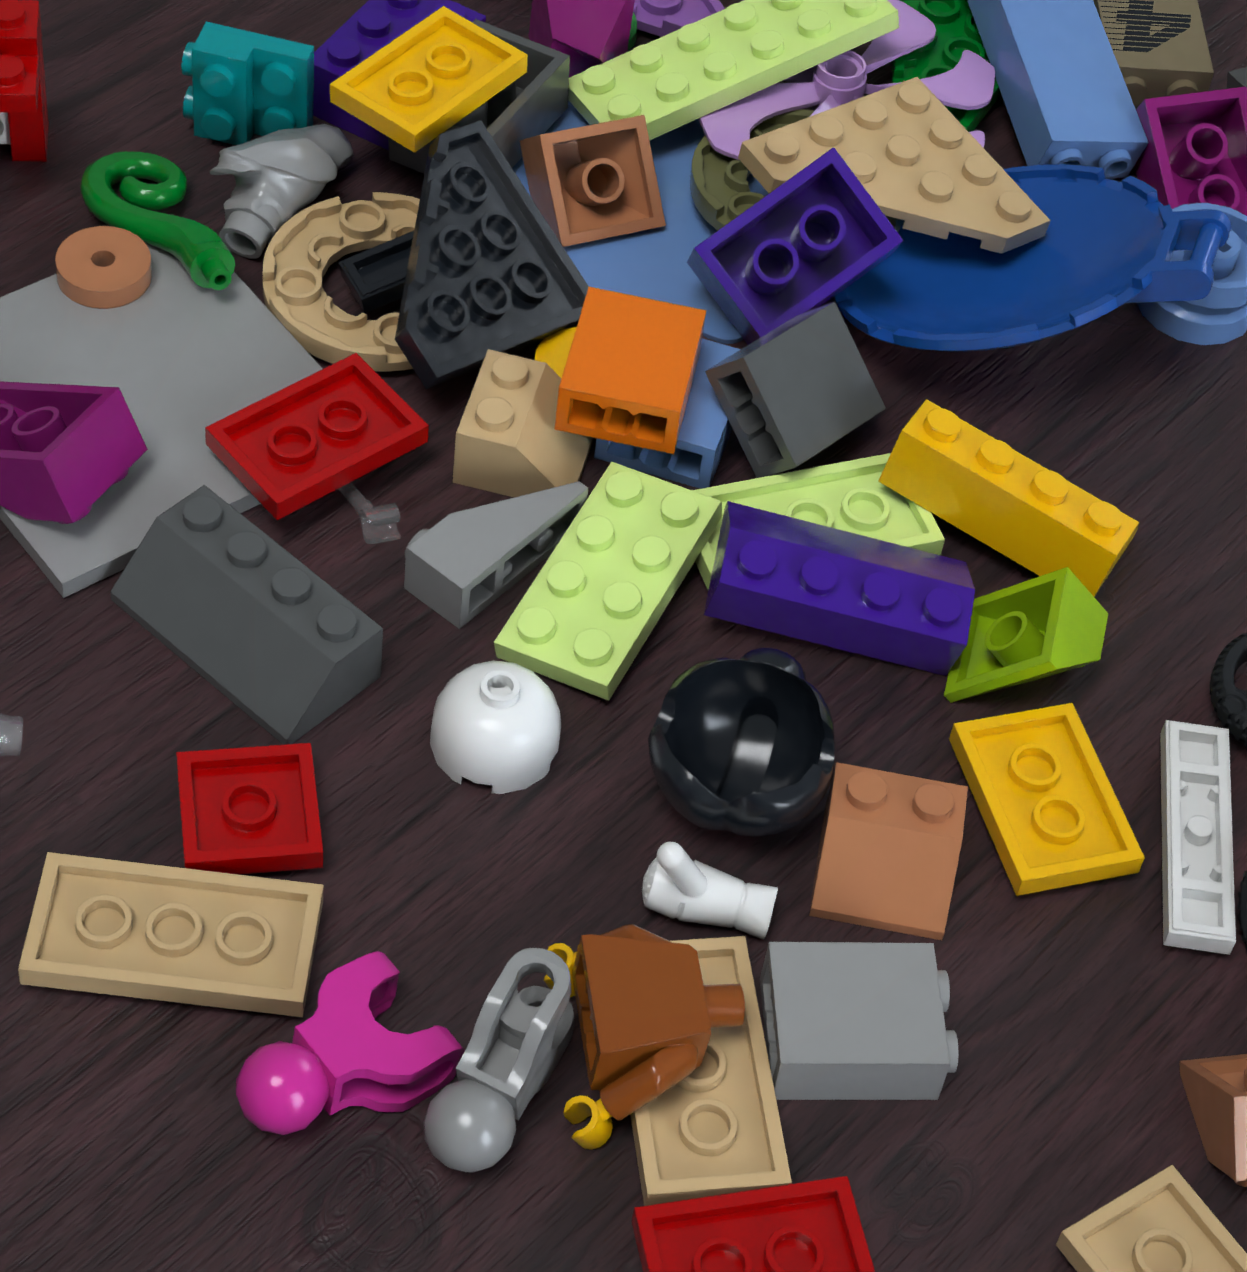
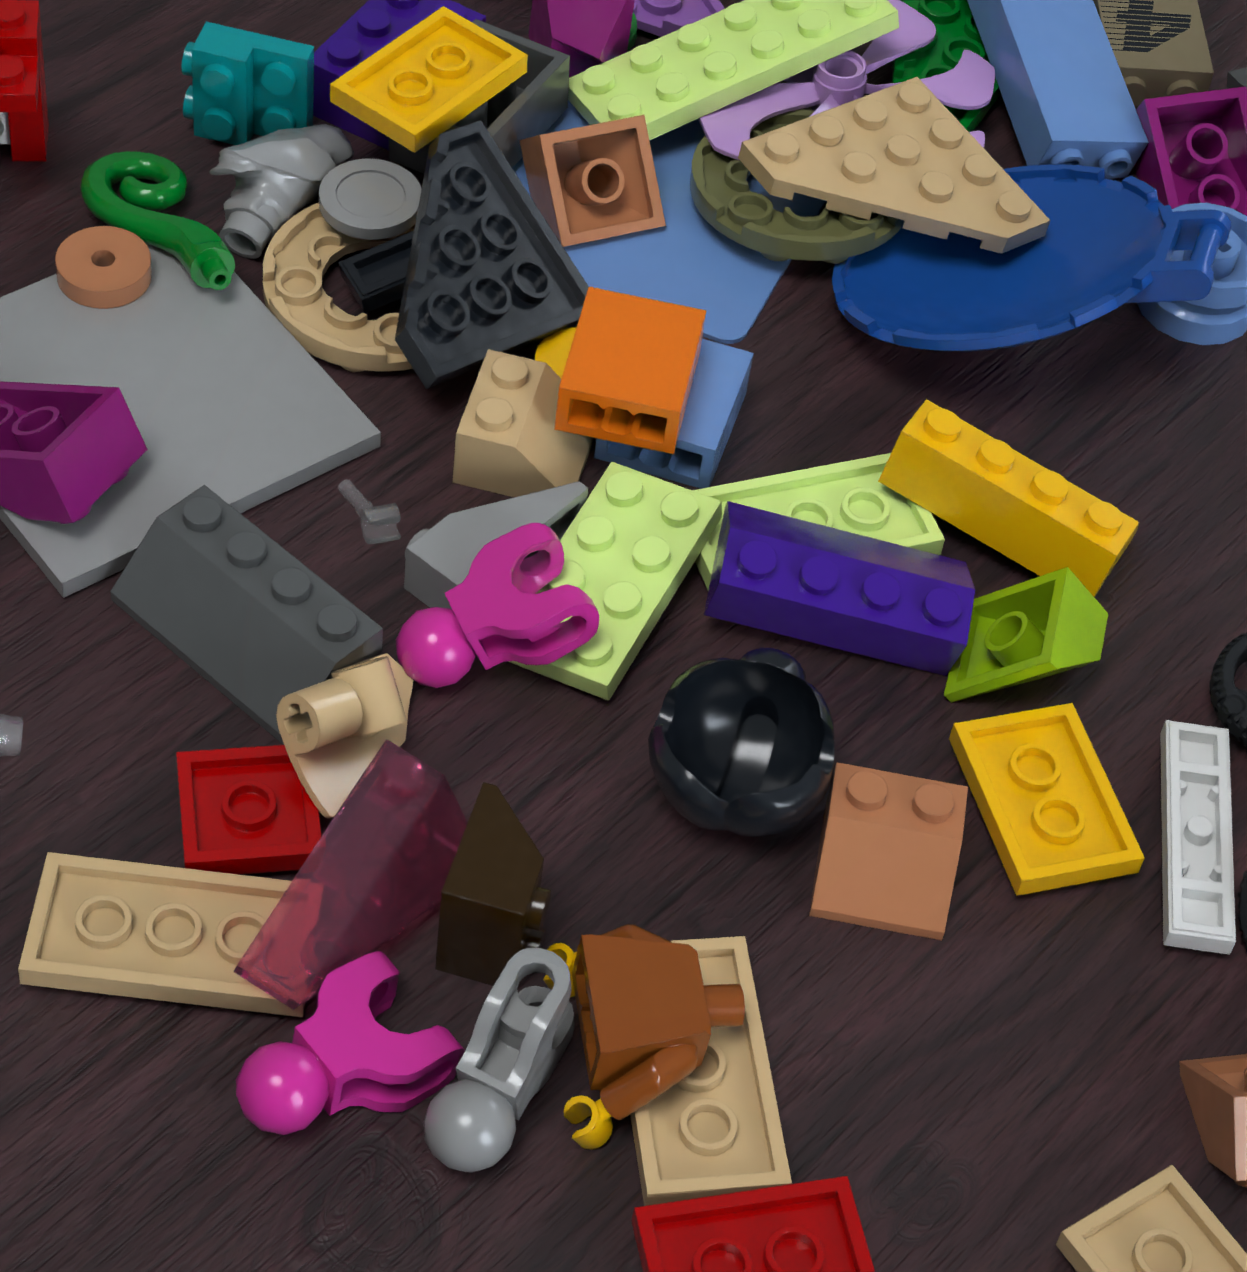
(316, 435): red plate -> none
(342, 724): none -> tan panel
(363, 879): none -> clear pink wedge
(369, 199): none -> light grey piece
(491, 894): none -> dark brown slope
(496, 727): white cylinder -> none
(500, 613): none -> dark pink piece
(705, 894): white piece -> none
(794, 248): dark purple brick -> none
(795, 390): dark grey brick -> none
(856, 1021): light grey brick -> none

